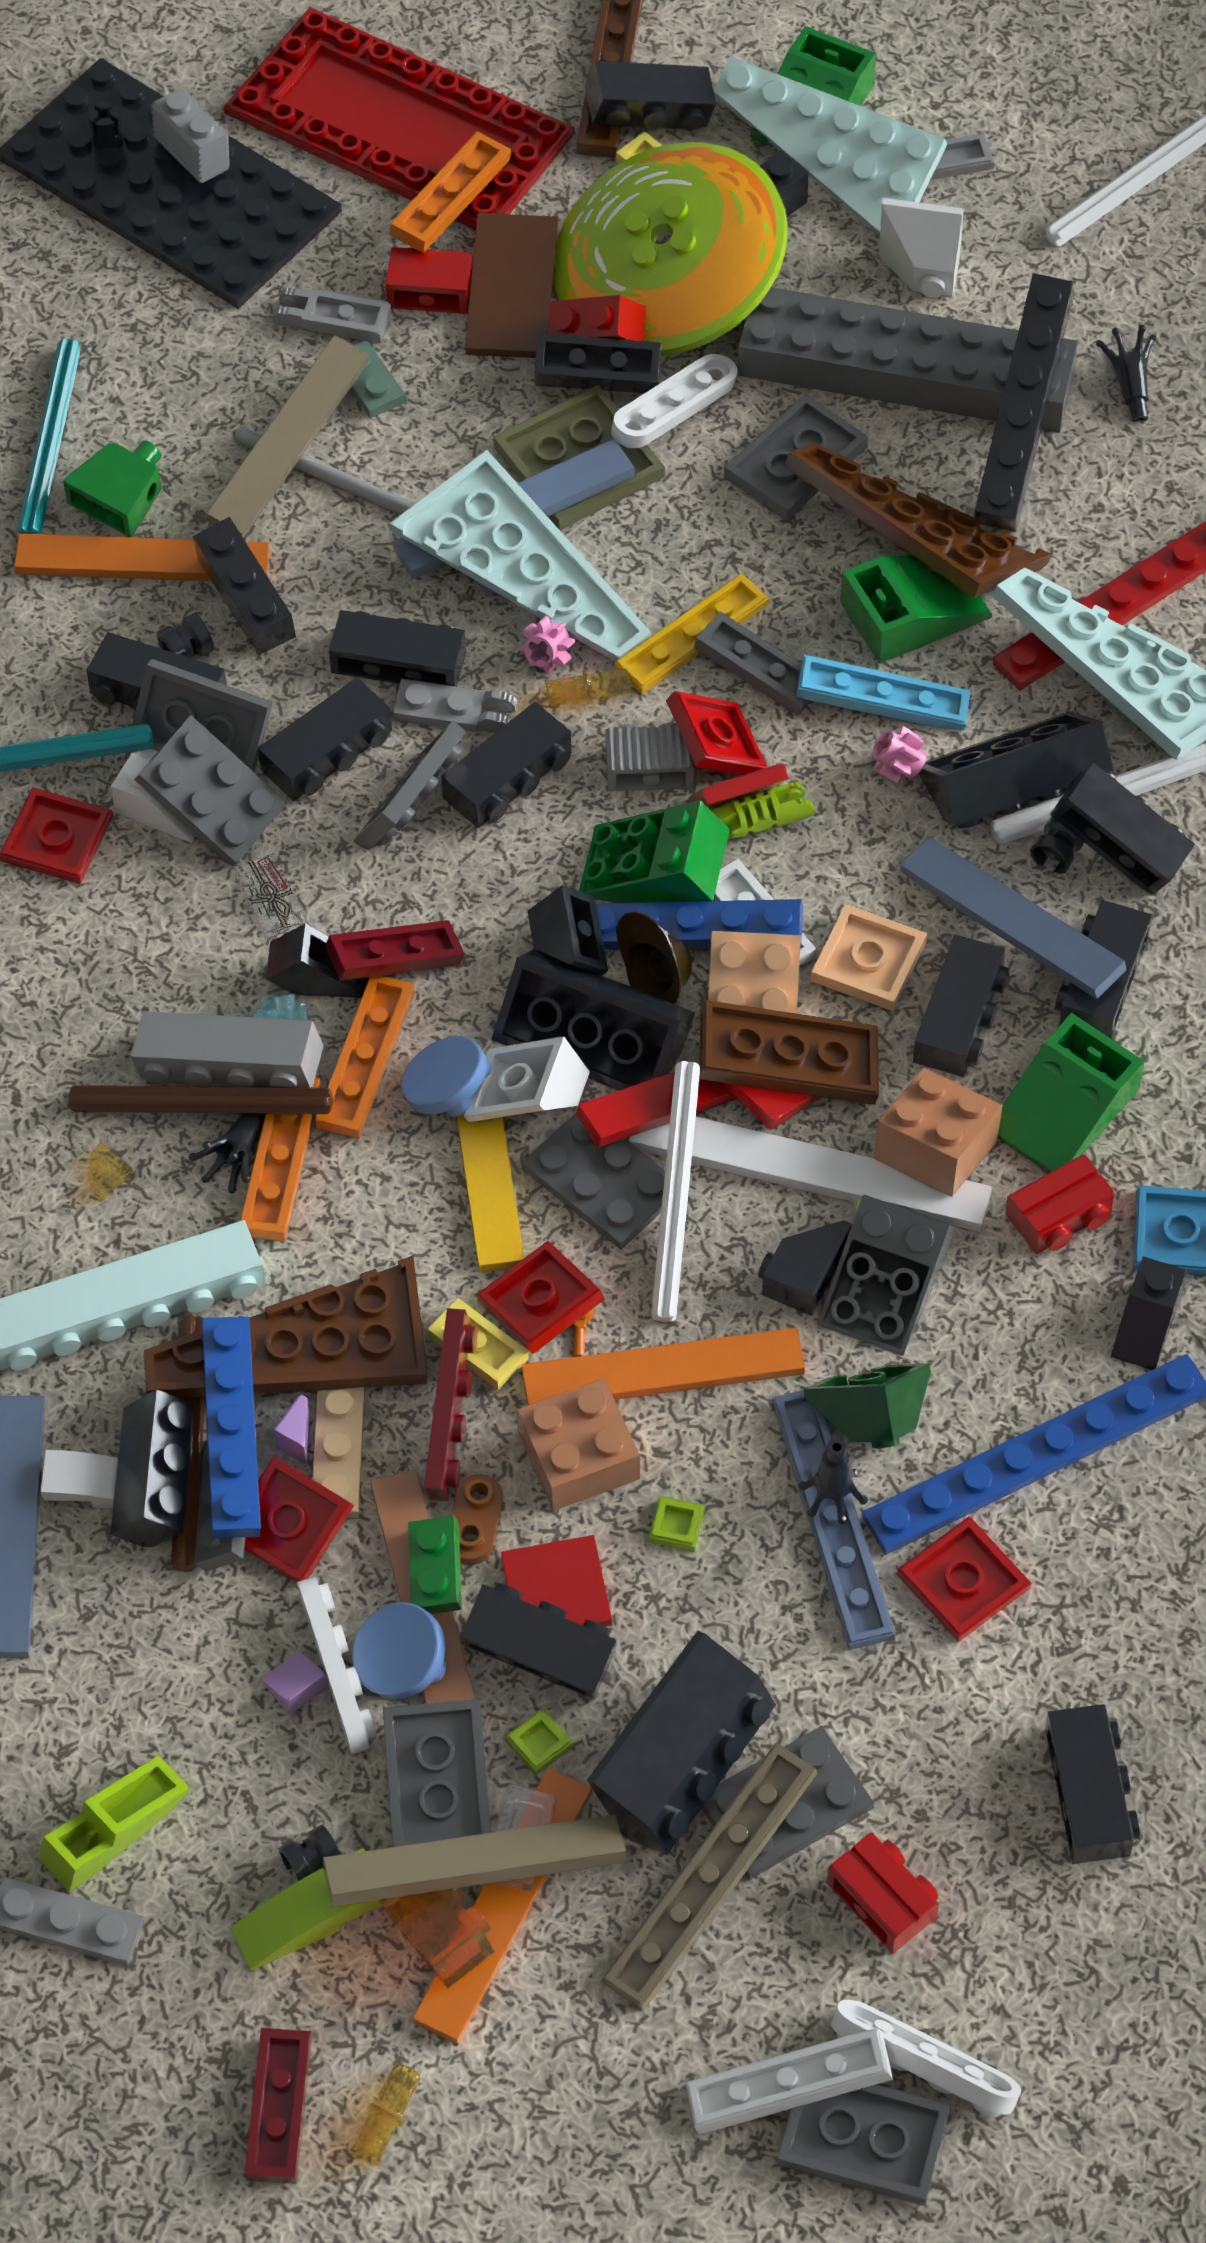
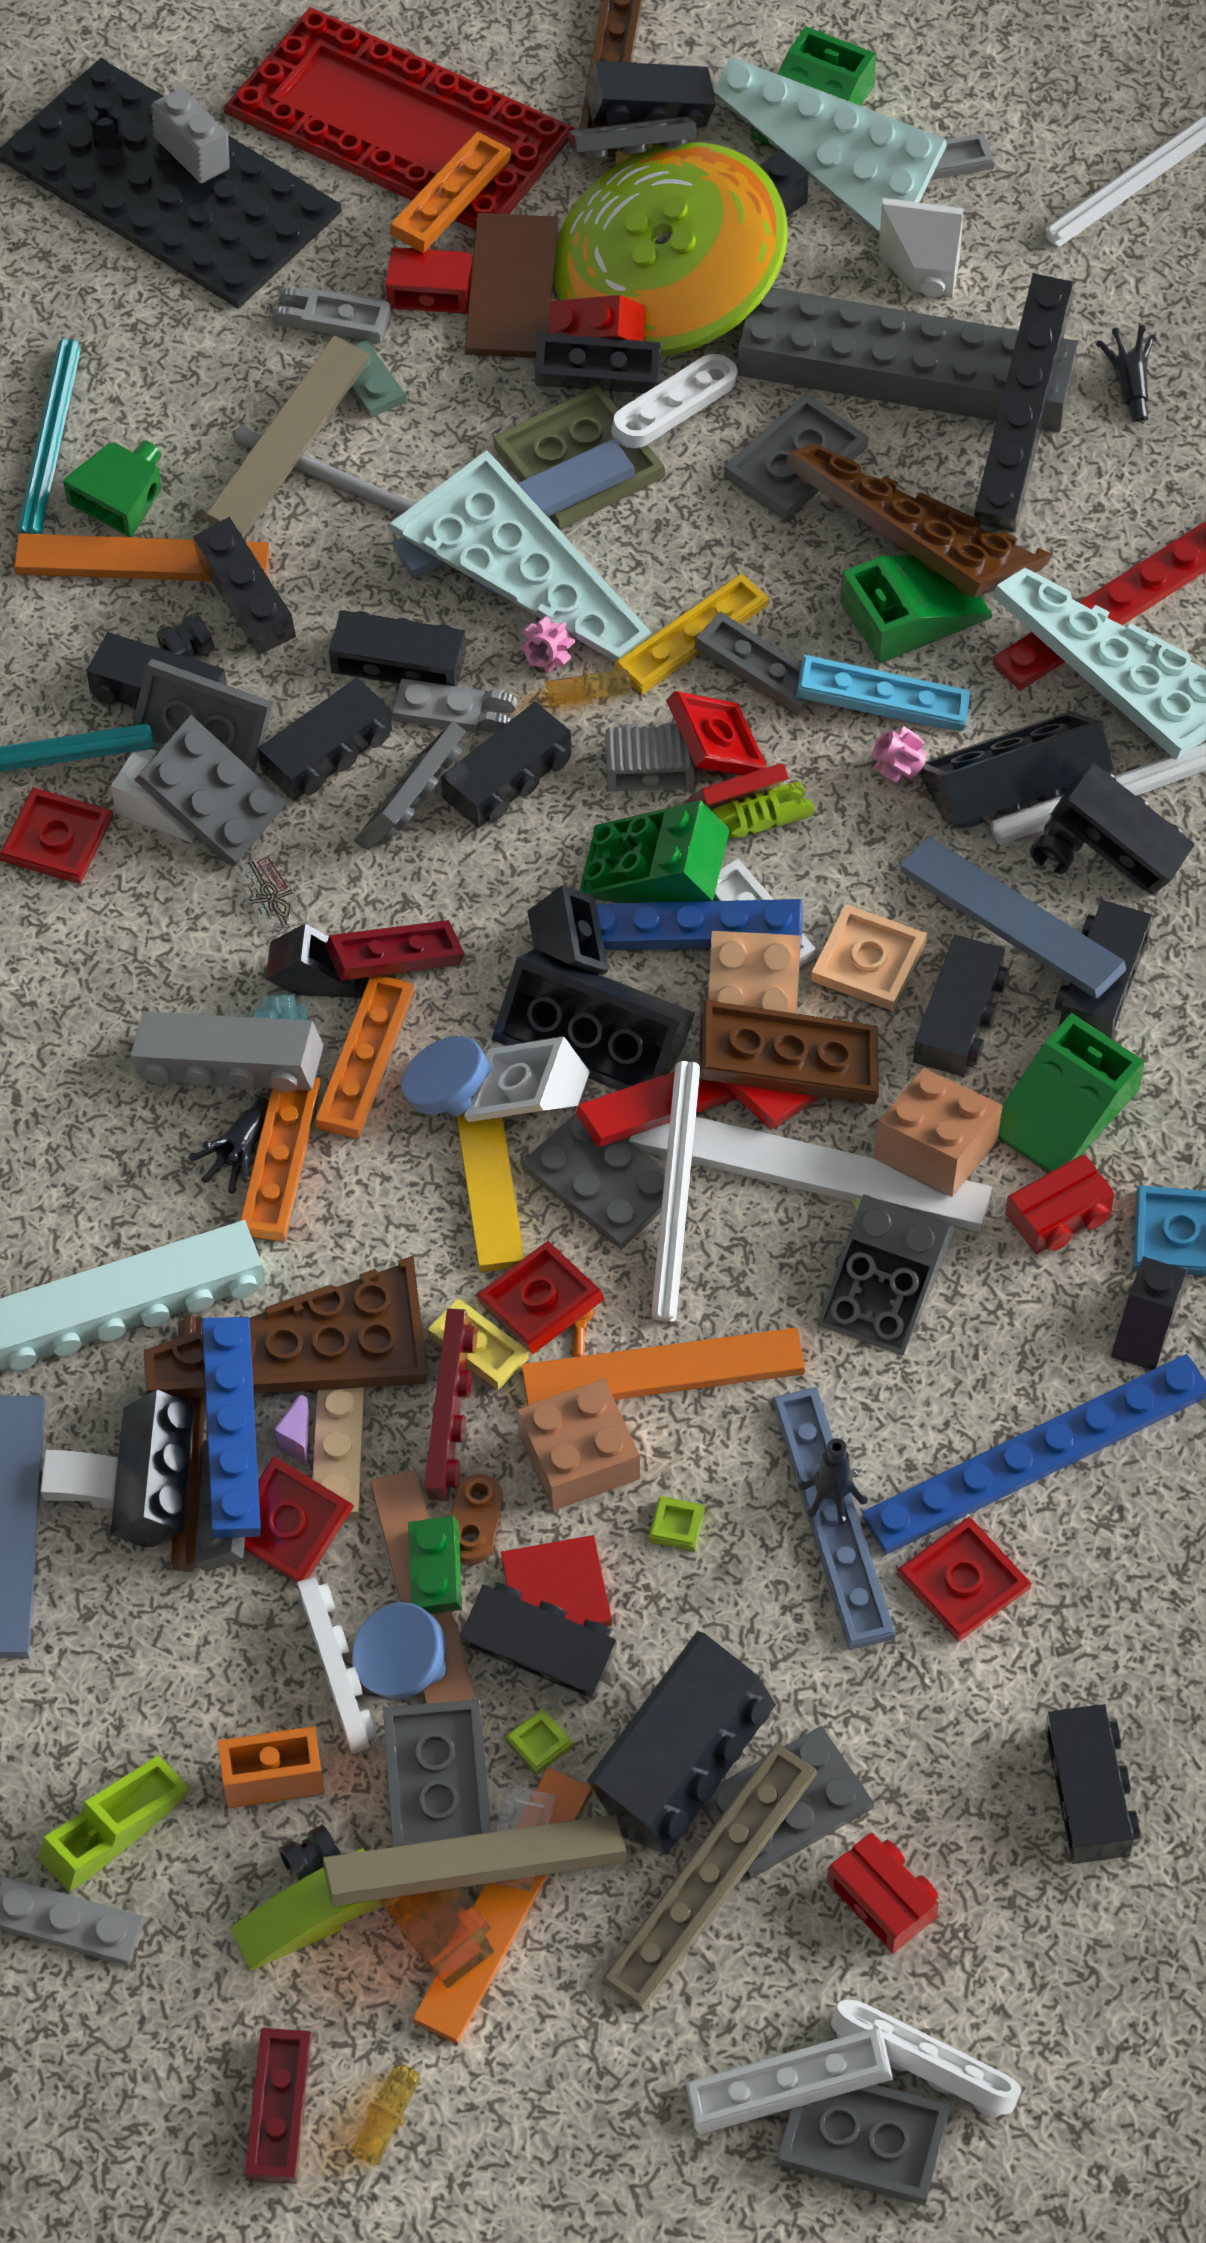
(106, 1171): clear yellow tile -> none
(200, 1099): reddish brown axle -> none
(271, 1767): none -> orange brick
(295, 1682): lavender slope -> none
(632, 137): none -> dark grey plate
(653, 956): dark brown piece -> none
(804, 1266): black slope -> none
(873, 1404): dark green slope -> none

